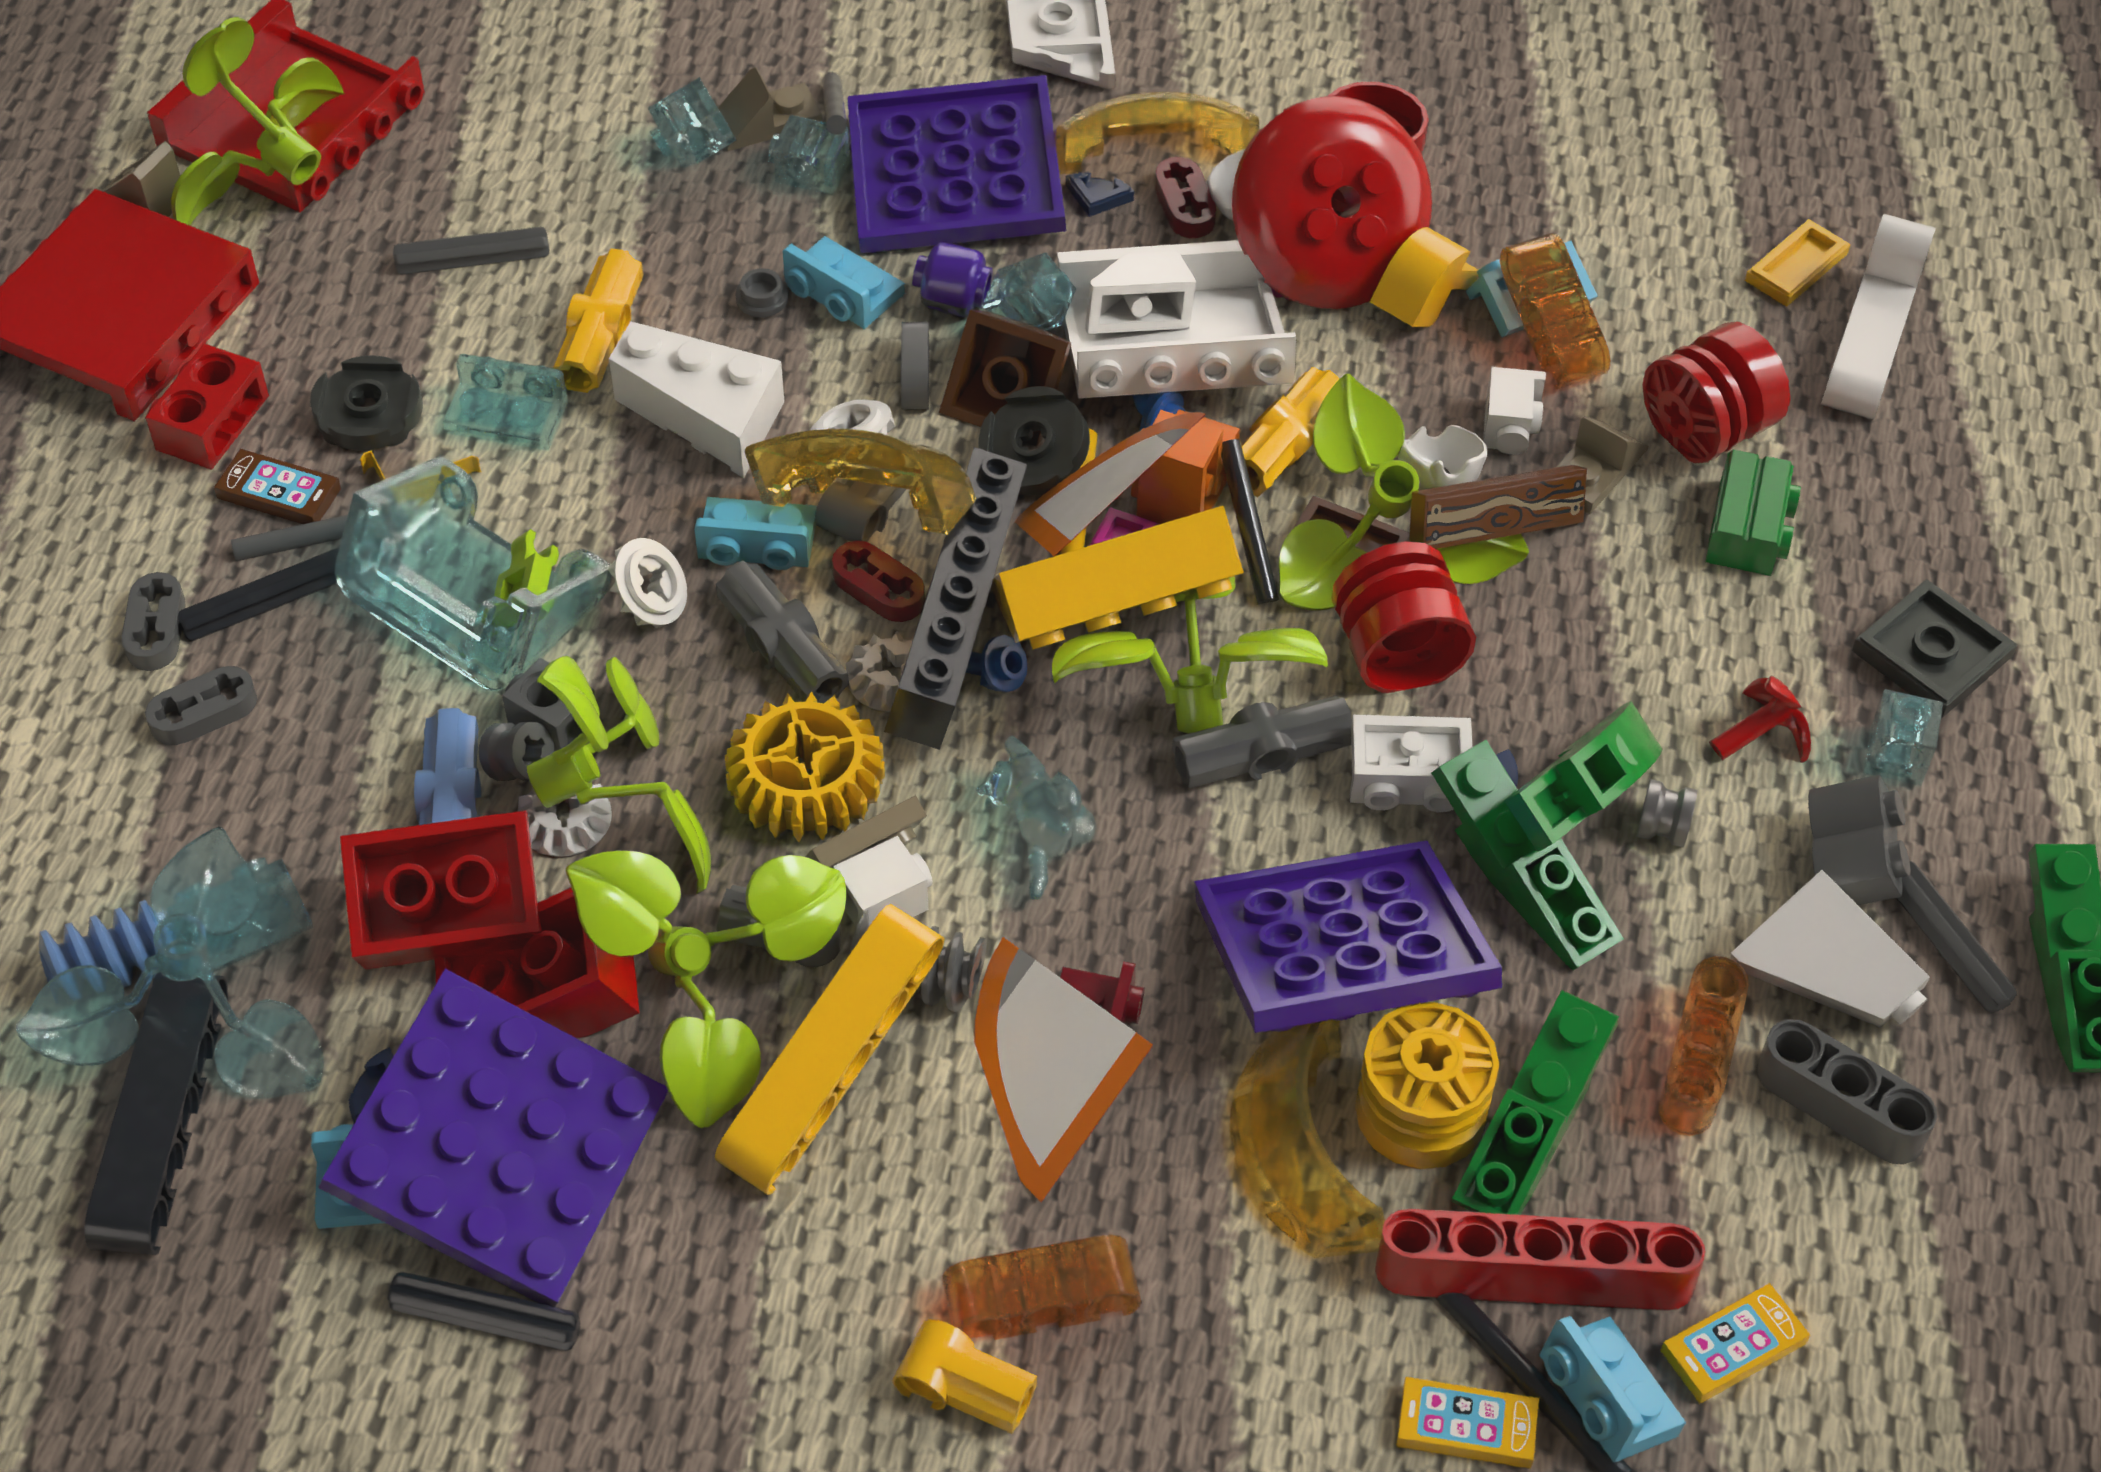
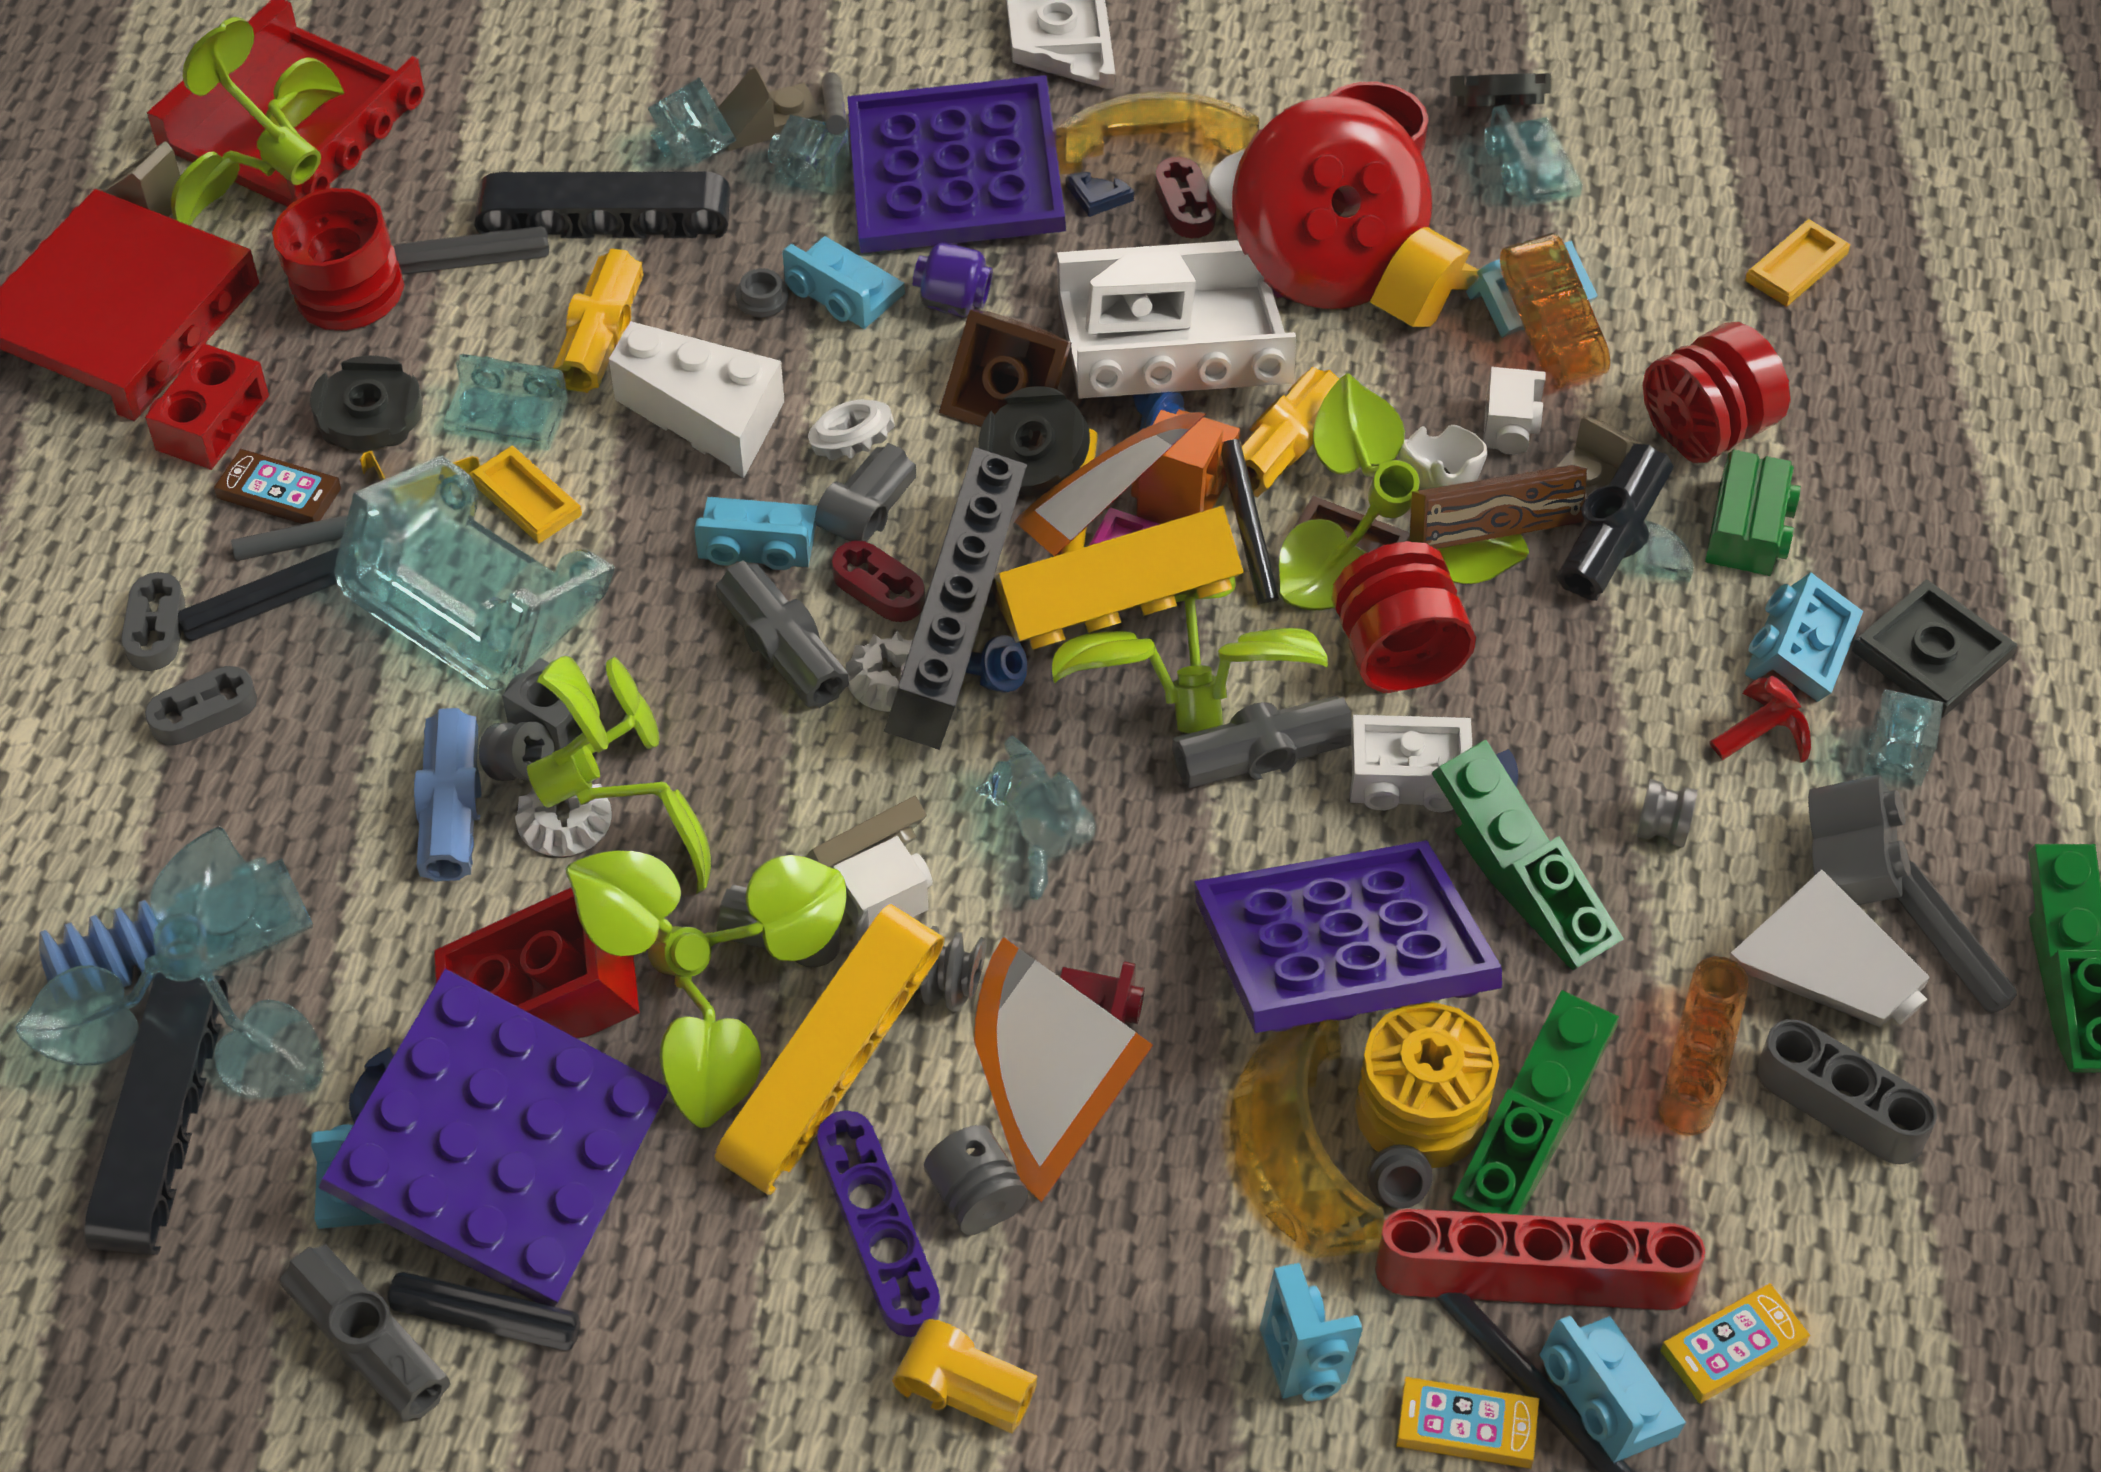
(338, 258): none -> red wheel
(388, 1356): none -> dark grey piece
(439, 888): red slope -> none
(525, 494): none -> yellow tile
(527, 567): lime plate -> none
(605, 203): none -> black beam
(666, 588): white gear -> none
(776, 787): yellow gear -> none
(818, 457): clear yellow windscreen -> none
(876, 1223): none -> dark purple beam
(915, 366): dark grey beam -> none
(977, 1186): none -> dark grey piece
(1031, 292): clear light blue brick -> none
(1041, 1286): clear orange beam -> none
(1304, 1349): none -> medium azure bracket
(1399, 1176): none -> dark grey plate
(1518, 88): none -> pearl dark grey plate
(1531, 159): none -> clear light blue bracket
(1585, 777): green slope -> none
(1615, 521): none -> black piece
(1664, 555): none -> clear light blue tile
(1805, 636): none -> medium azure bracket
(1878, 316): white beam -> none

